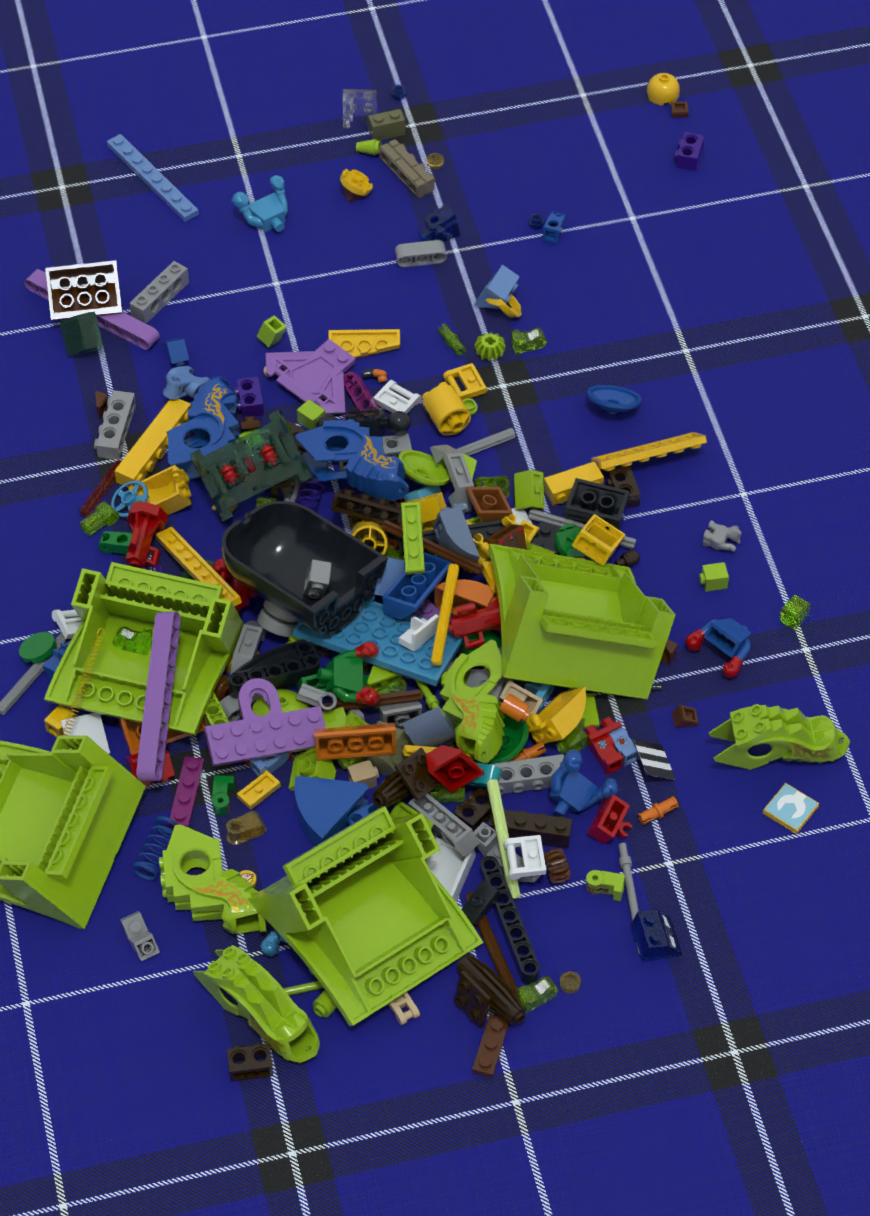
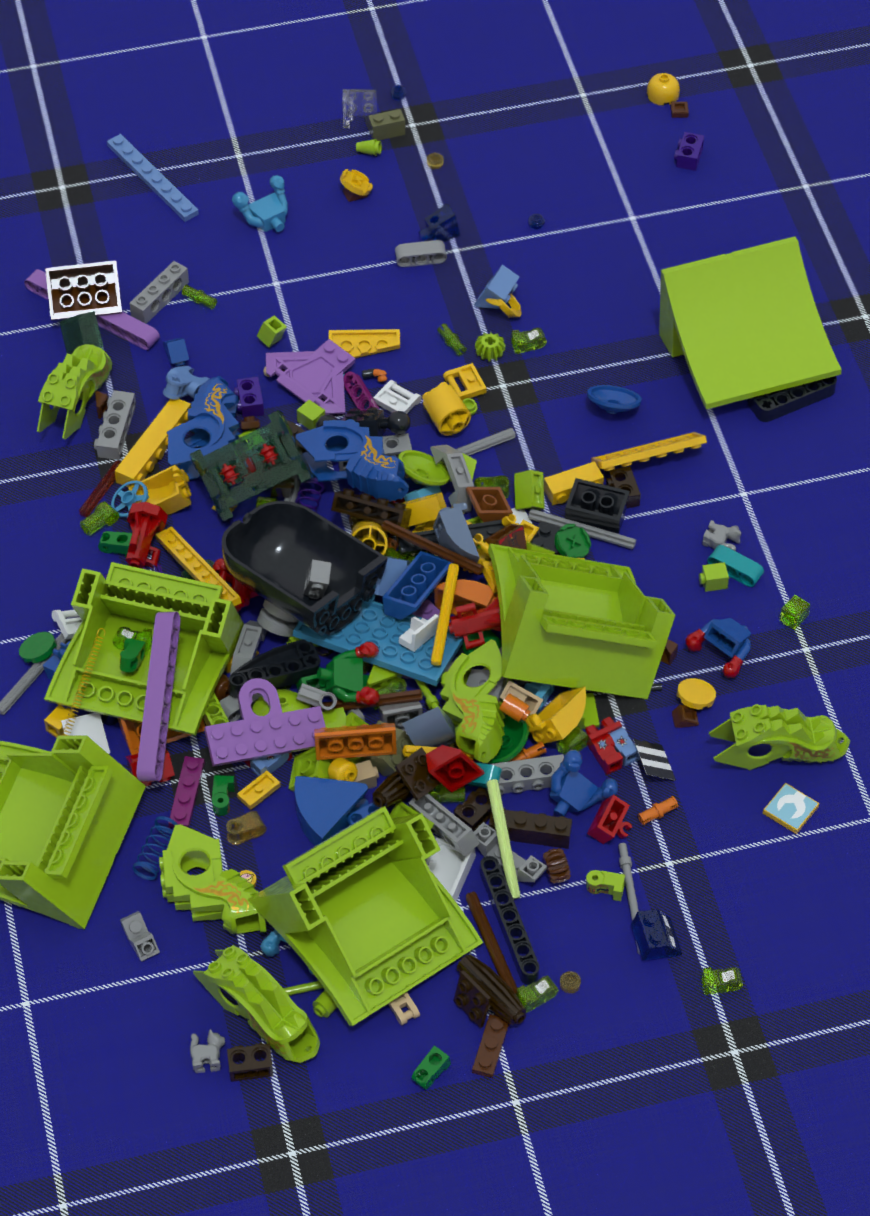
(73, 380): none -> lime animal
(132, 655): none -> green leg
(199, 296): none -> clear neon green pin
(206, 1054): none -> light grey animal
(342, 770): none -> yellow head
(407, 168): dark tan brick -> none
(413, 538): lime tile -> none
(431, 1067): none -> green leg
(480, 902): black plate -> none
(531, 853): white plate -> none
(553, 227): blue leg -> none
(605, 540): yellow window -> none
(628, 558): dark brown cylinder -> none
(696, 693): none -> yellow tile
(721, 980): none -> clear neon green leg
(738, 566): none -> teal beam
(745, 323): none -> lime slope
(782, 402): none -> black beam

